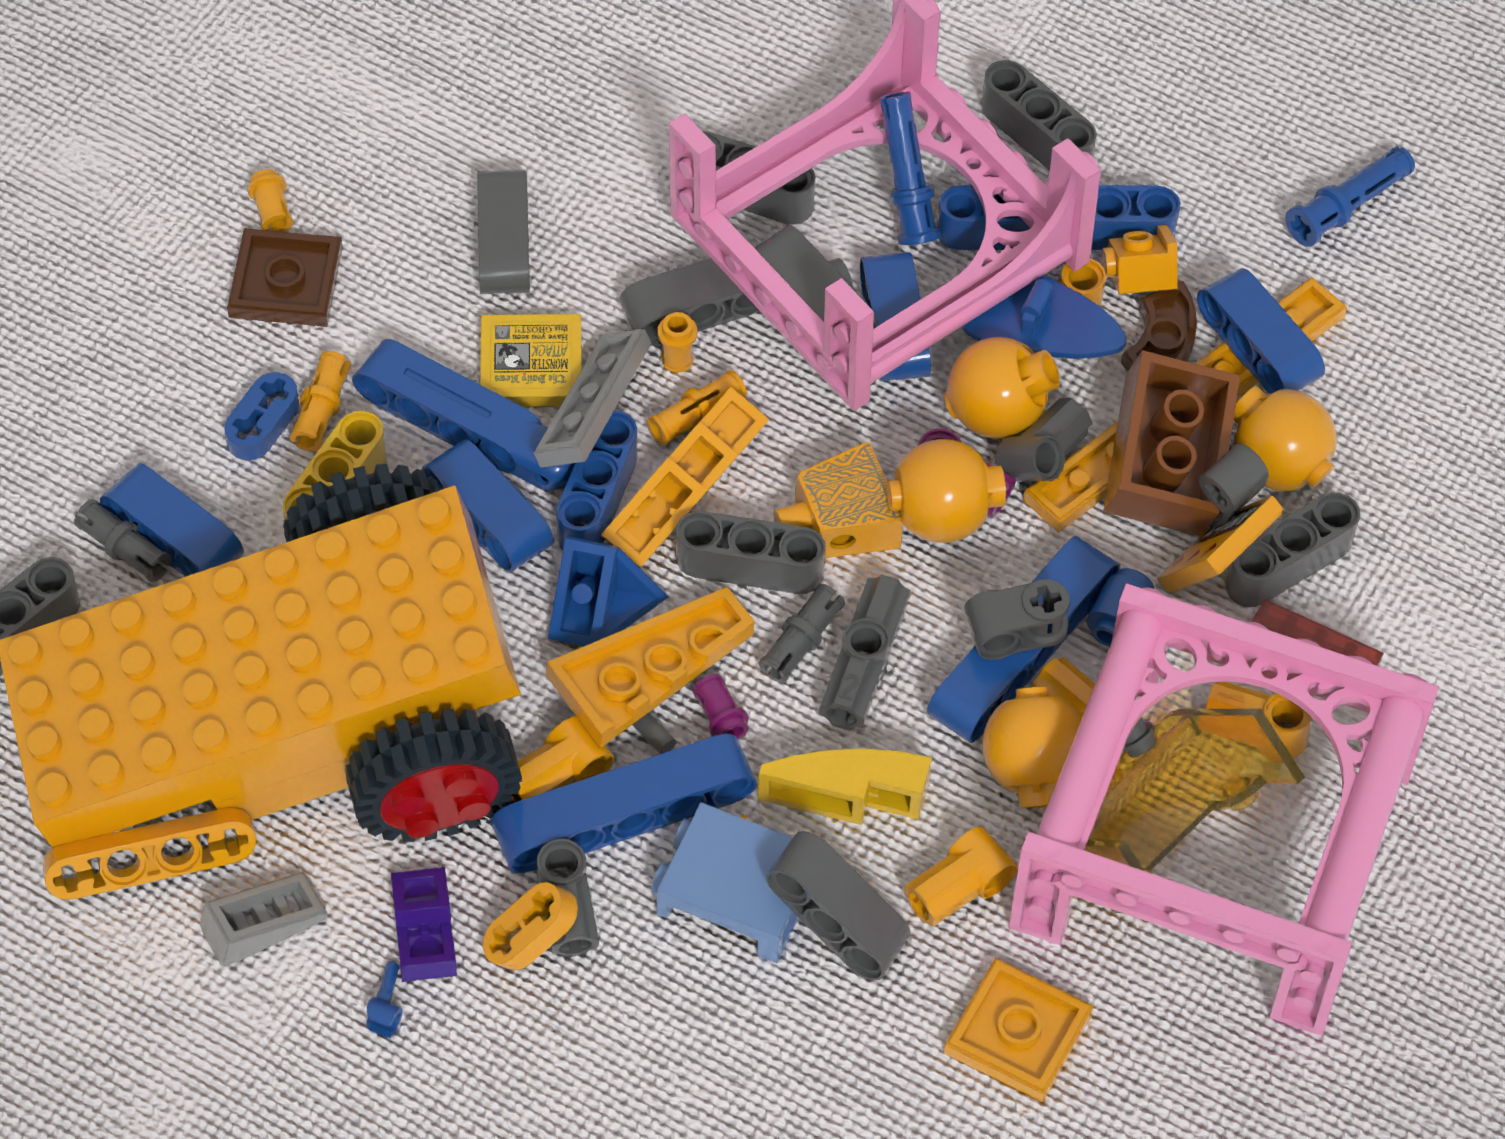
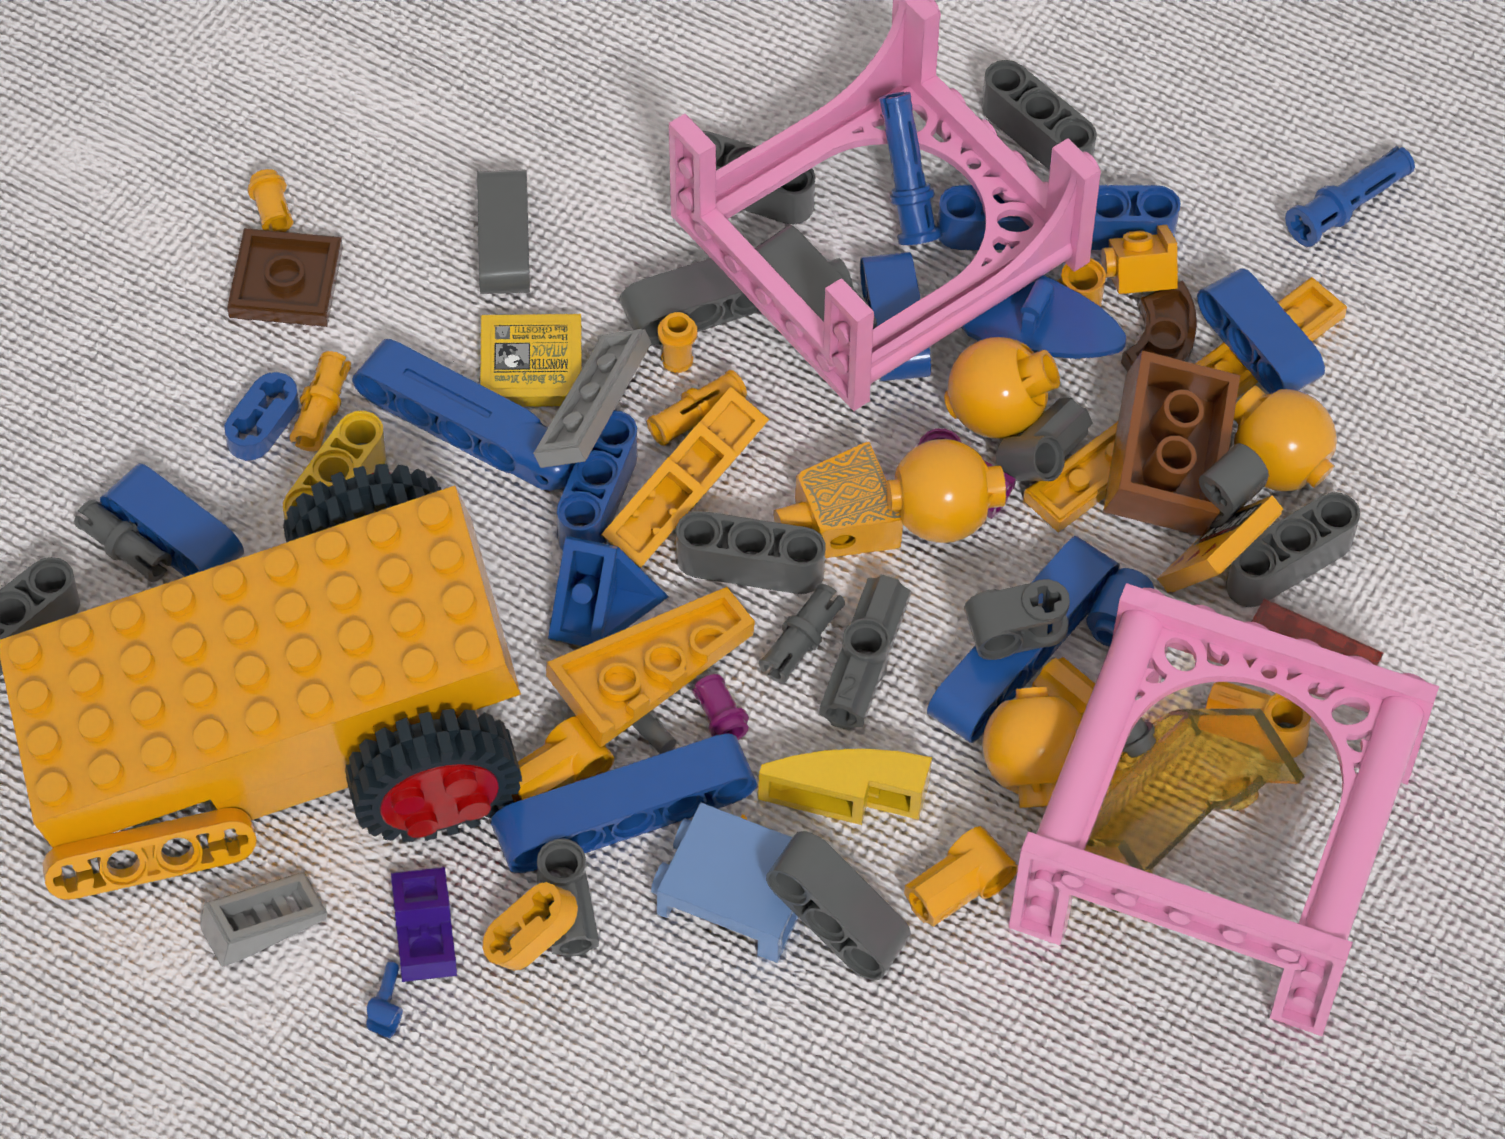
(500, 514): blue beam -> none
(1018, 1029): light orange tile -> none

